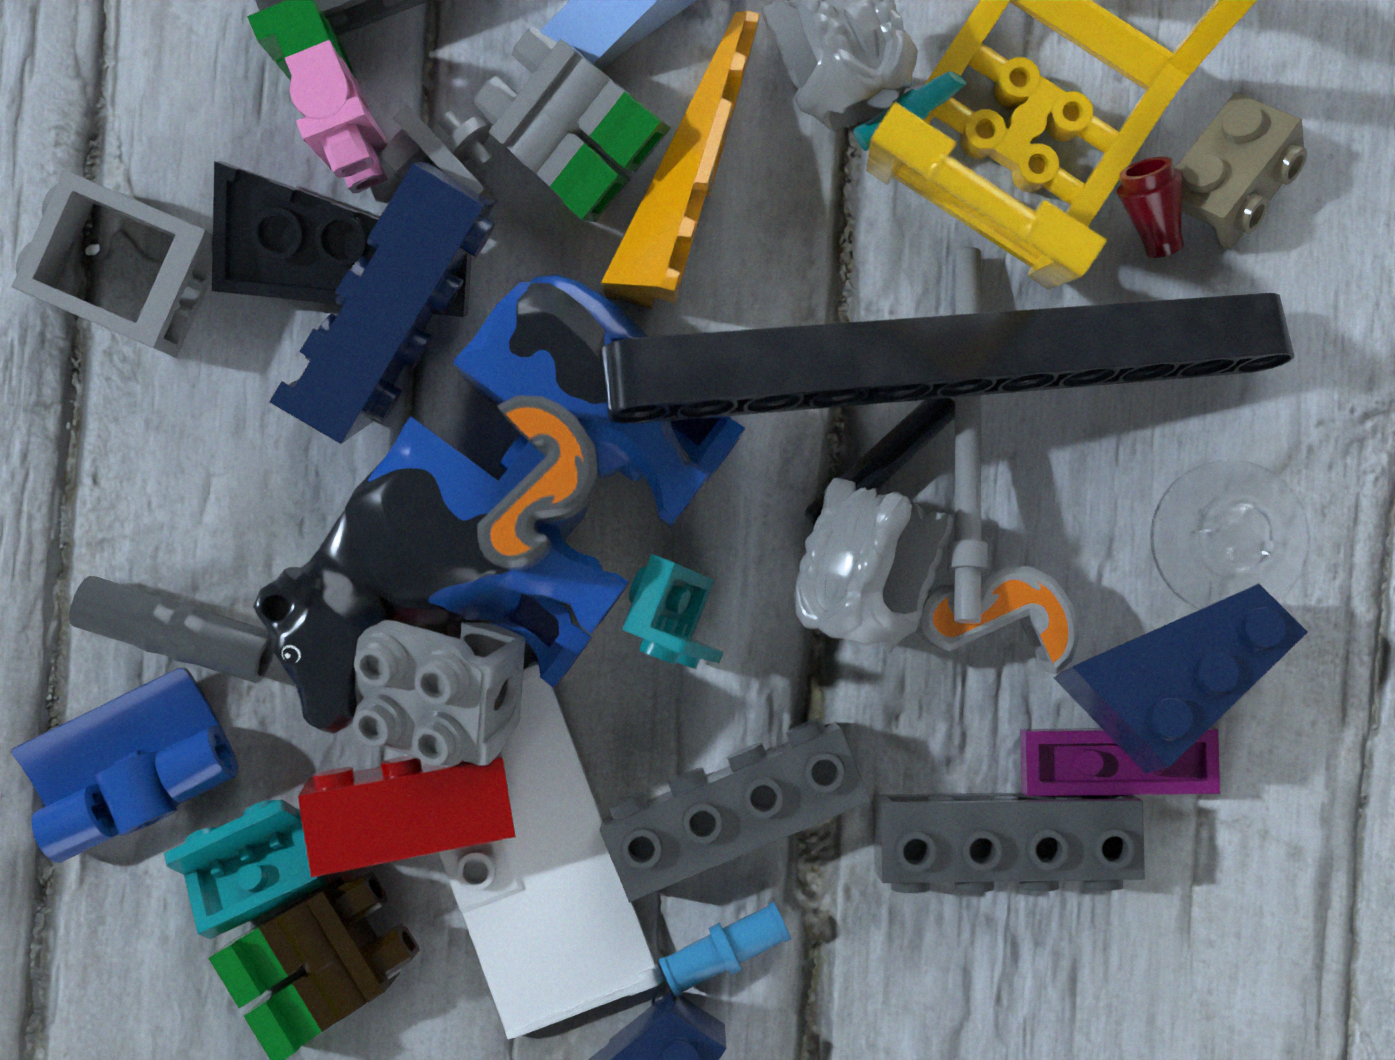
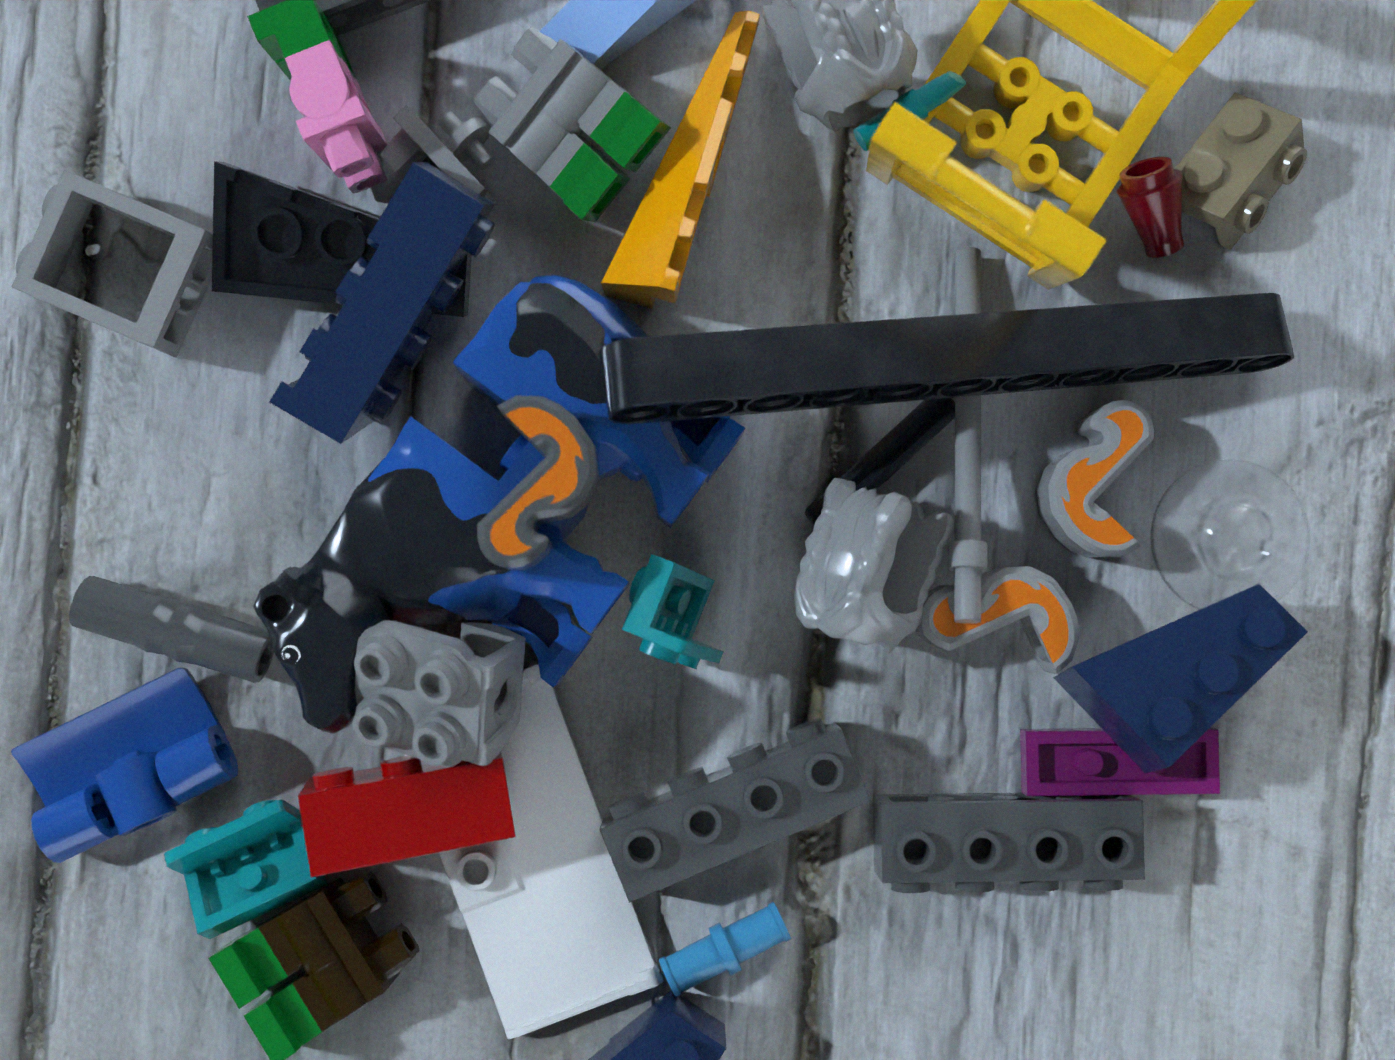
(1079, 477): none -> light grey animal

